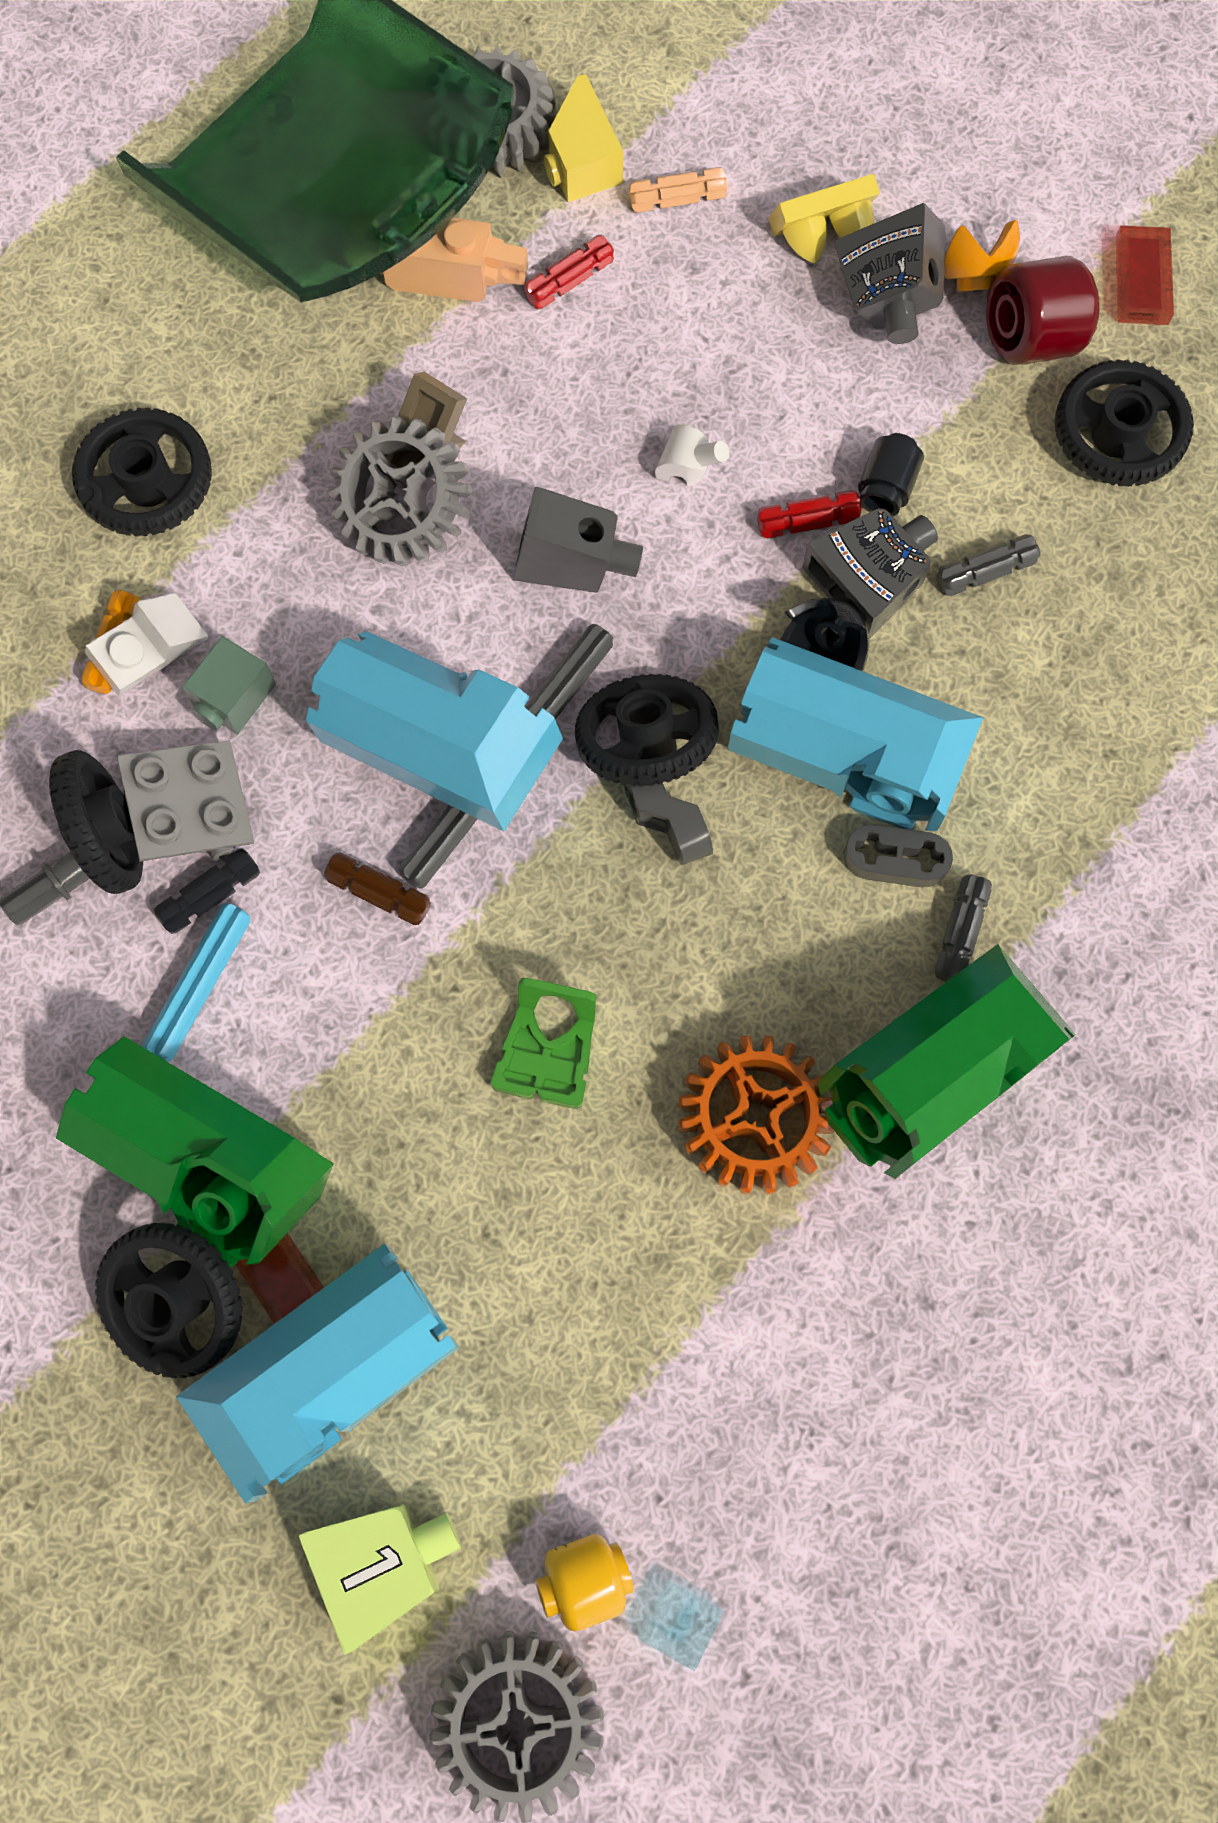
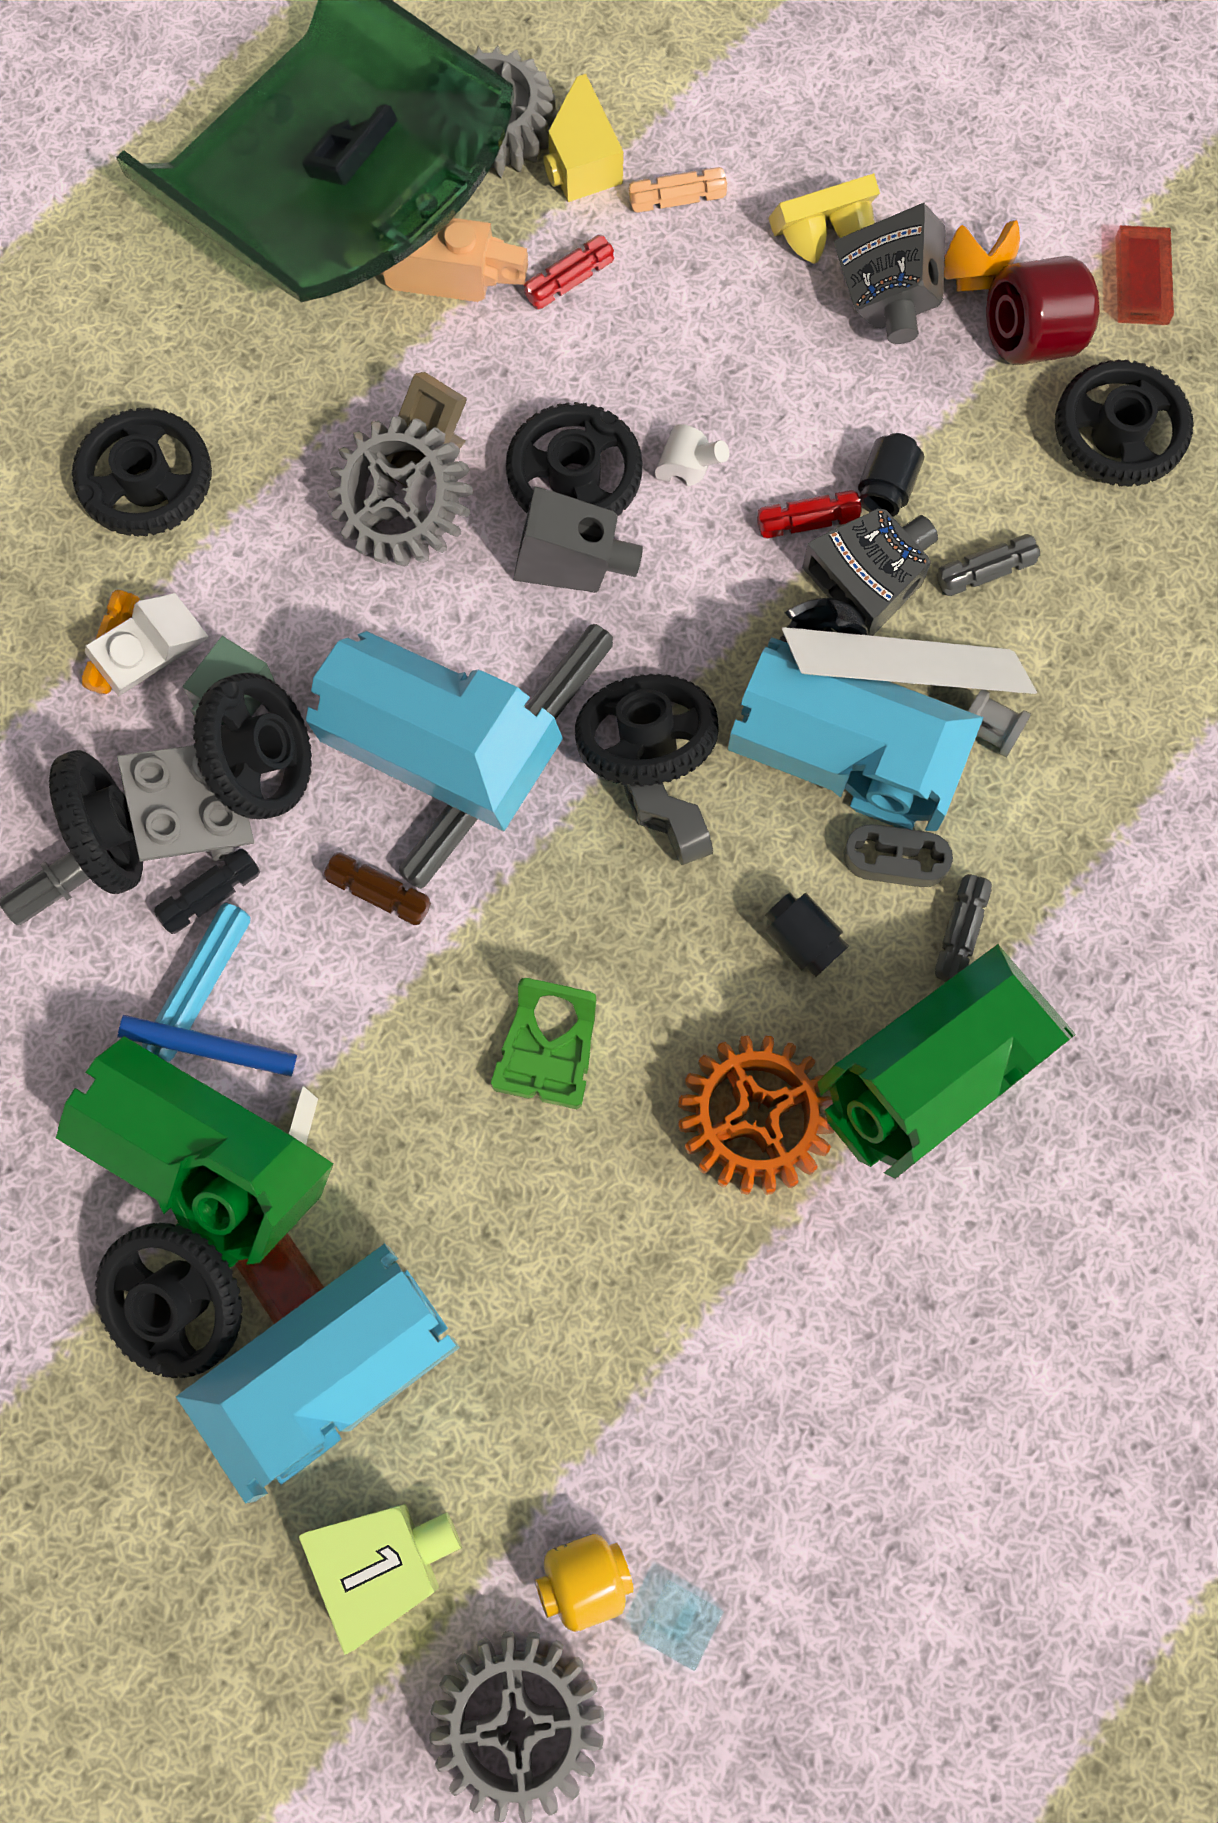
(207, 1045): none -> blue bar
(248, 746): none -> black wheel
(303, 1115): none -> white sticker
(347, 147): none -> black tile
(574, 446): none -> black wheel
(805, 933): none -> black brick
(907, 661): none -> white sticker
(1000, 724): none -> light grey bush

